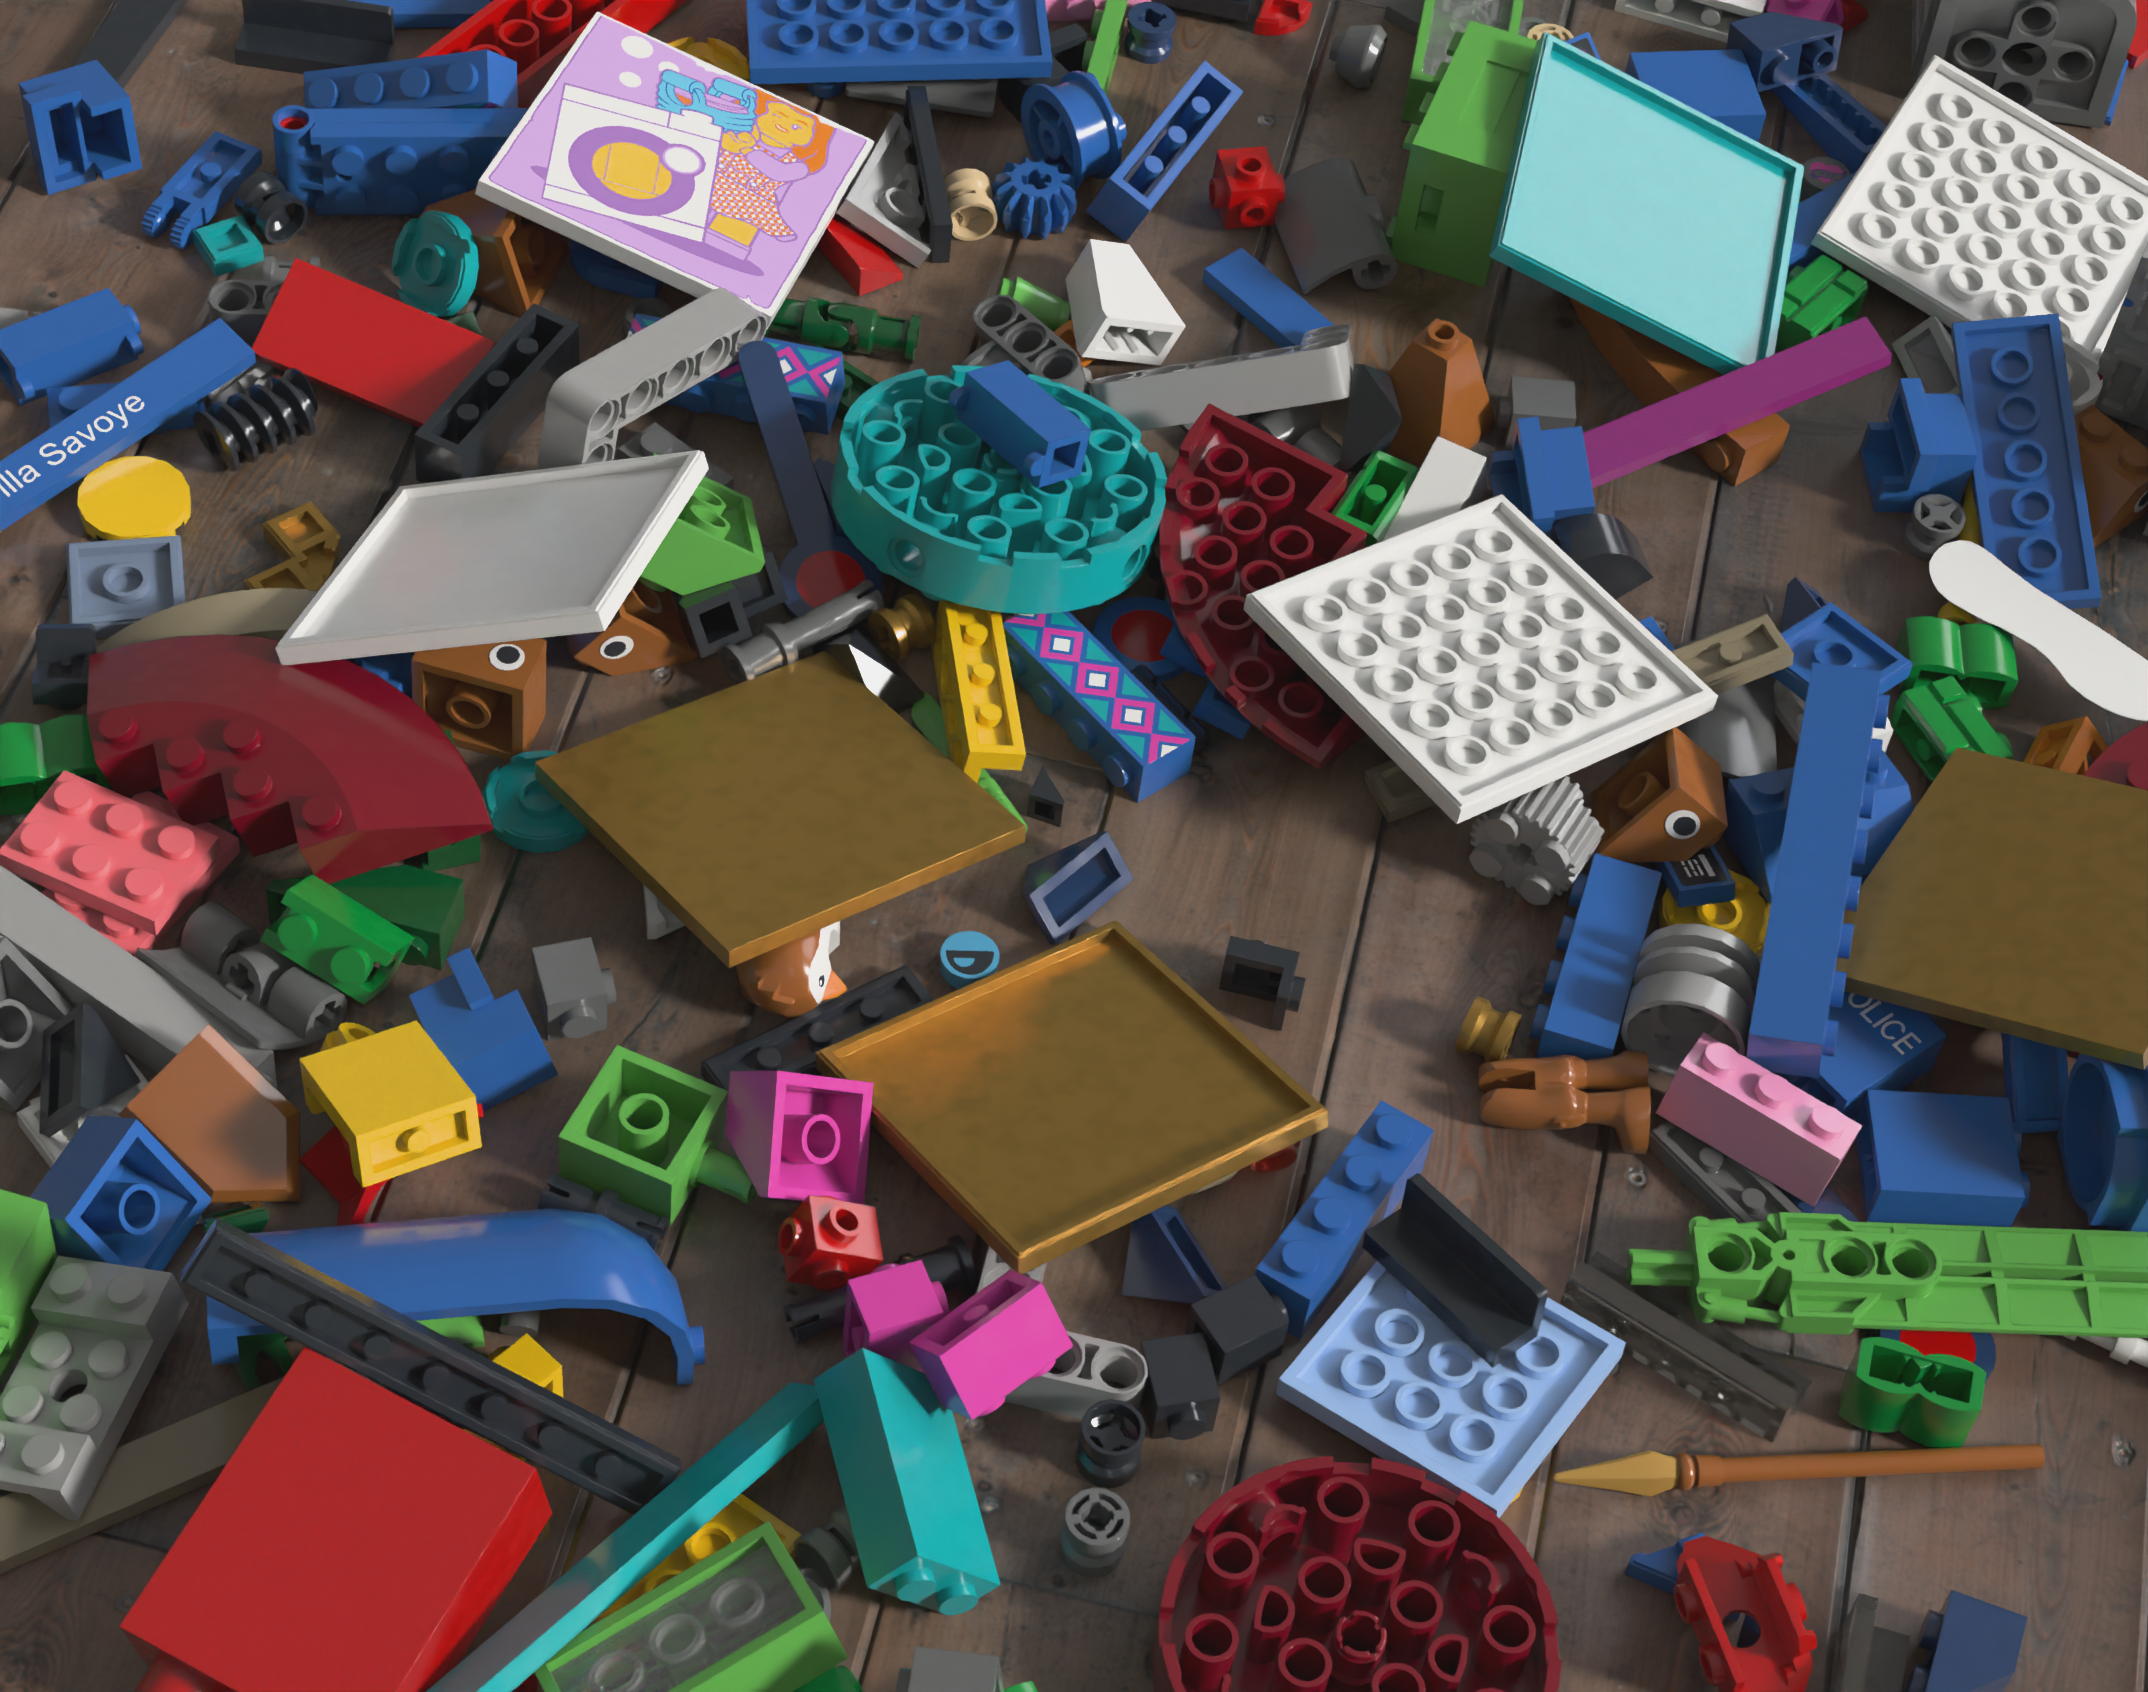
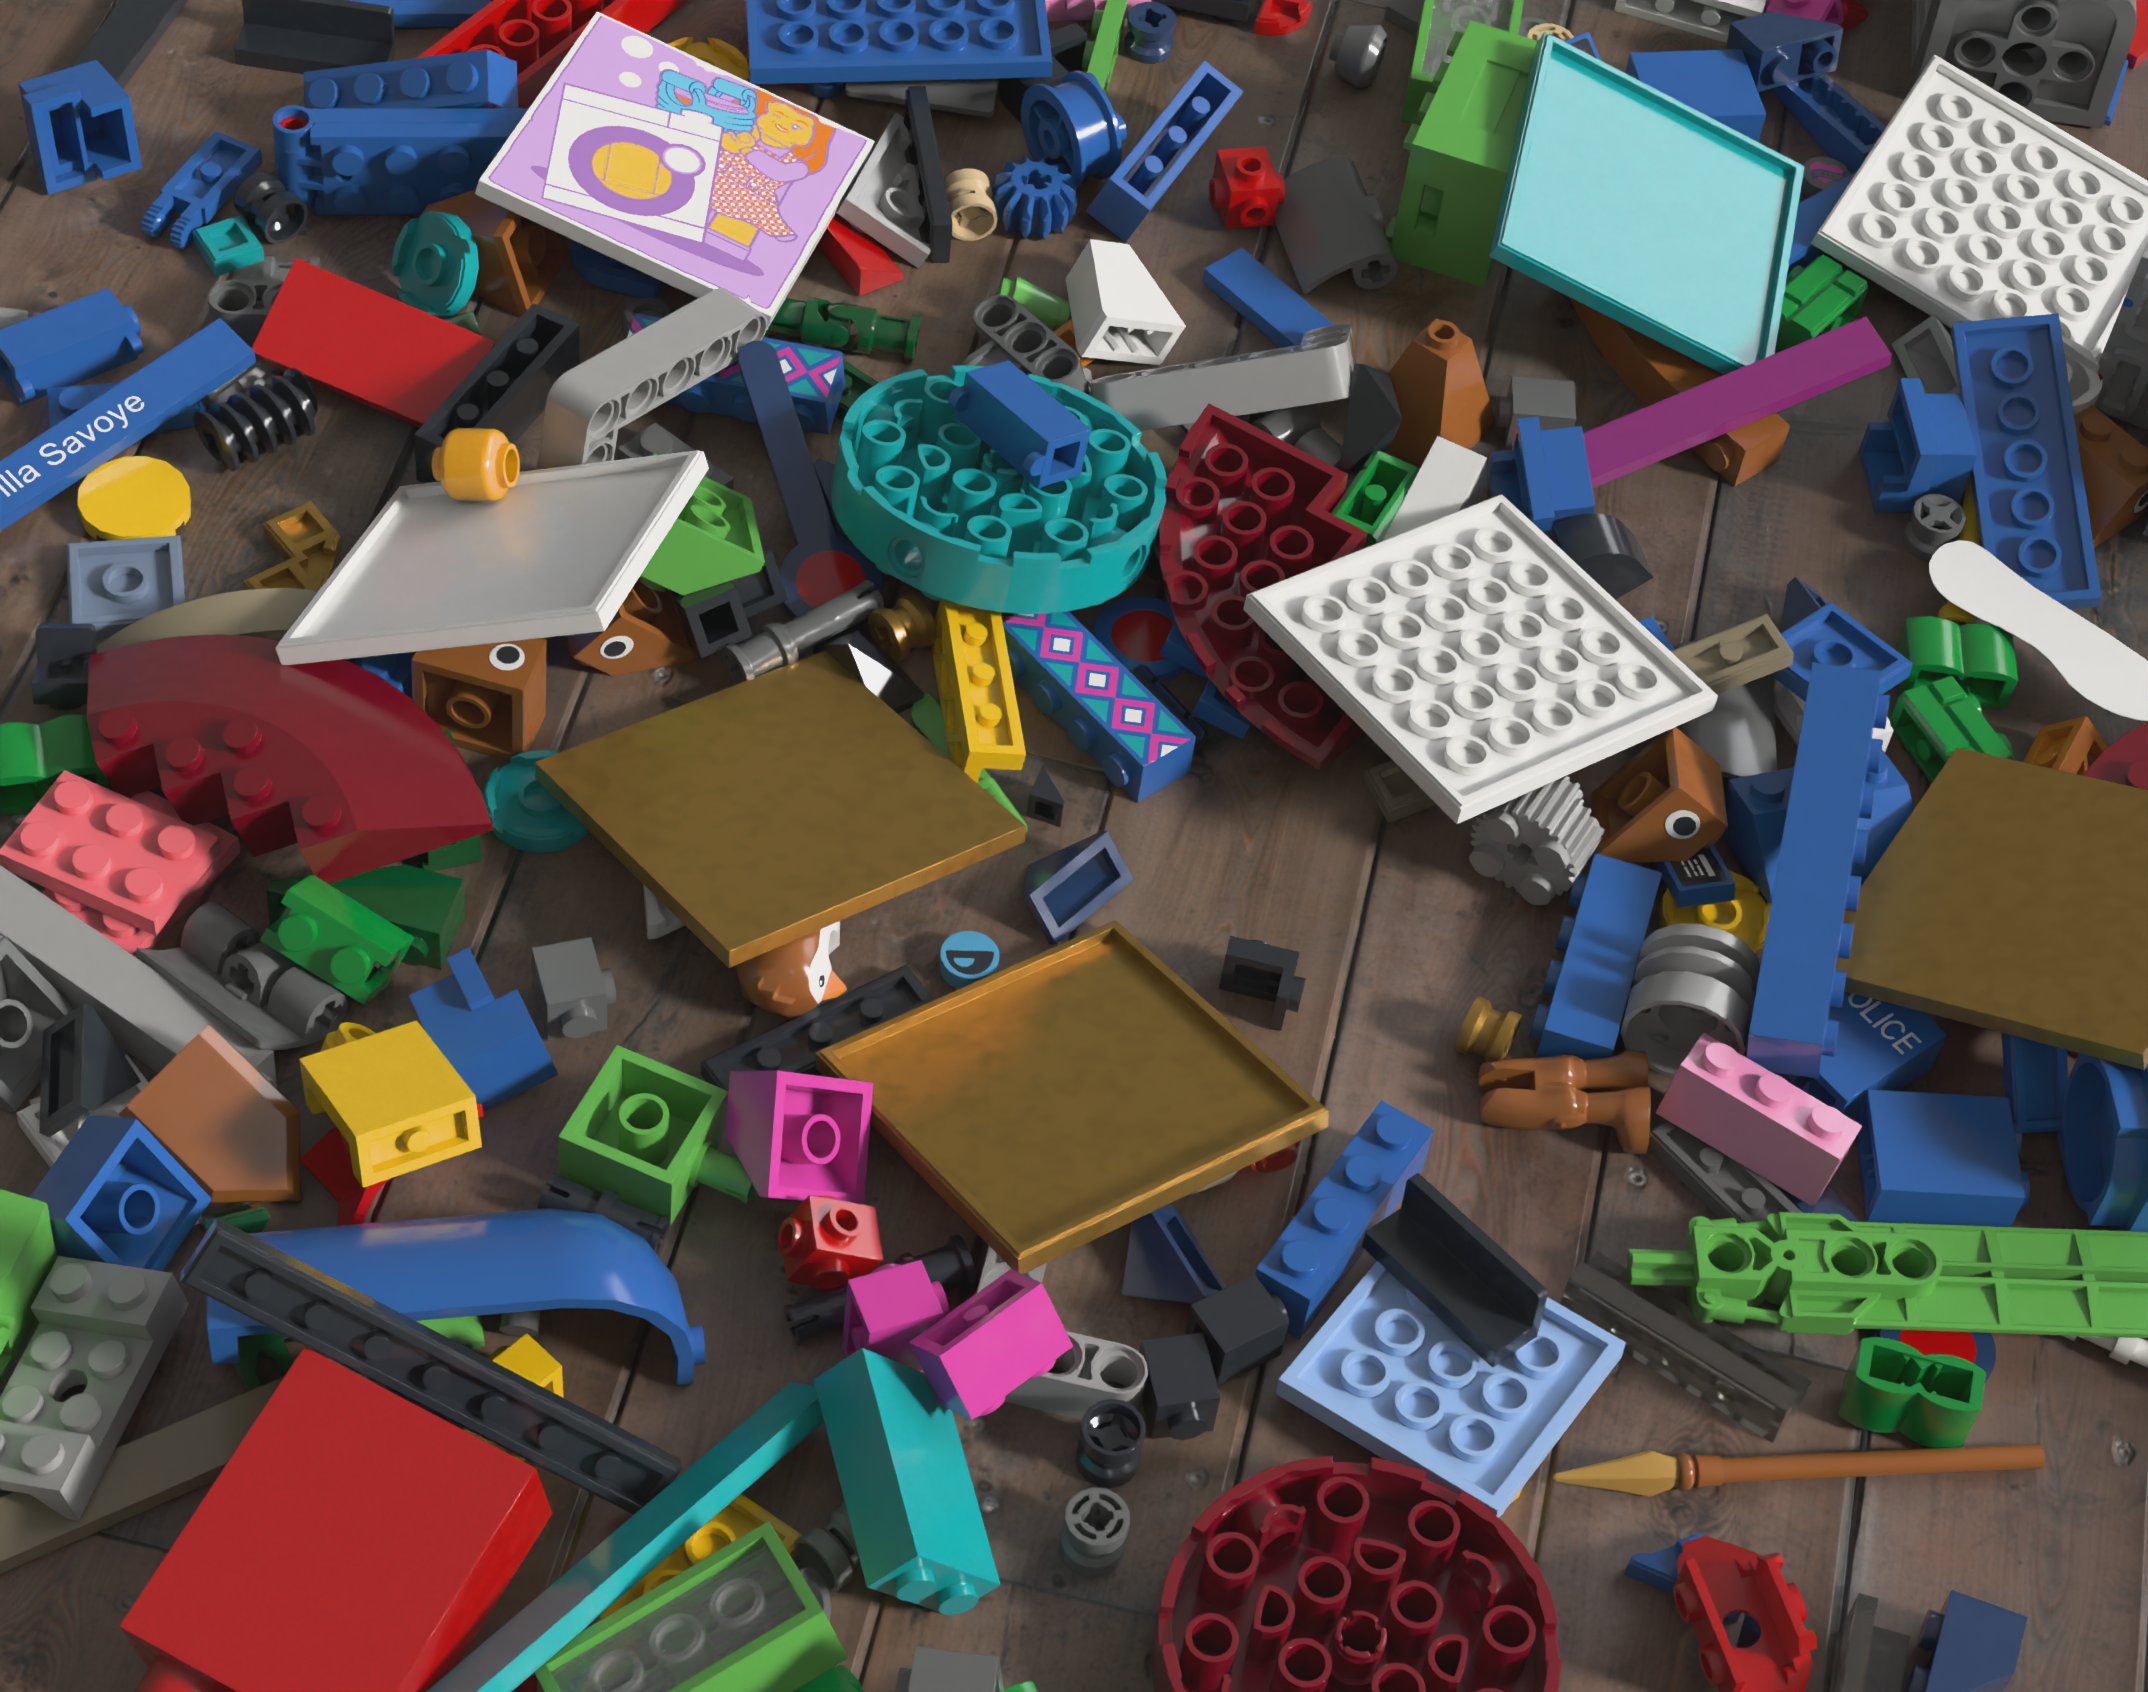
(476, 464): none -> light orange head

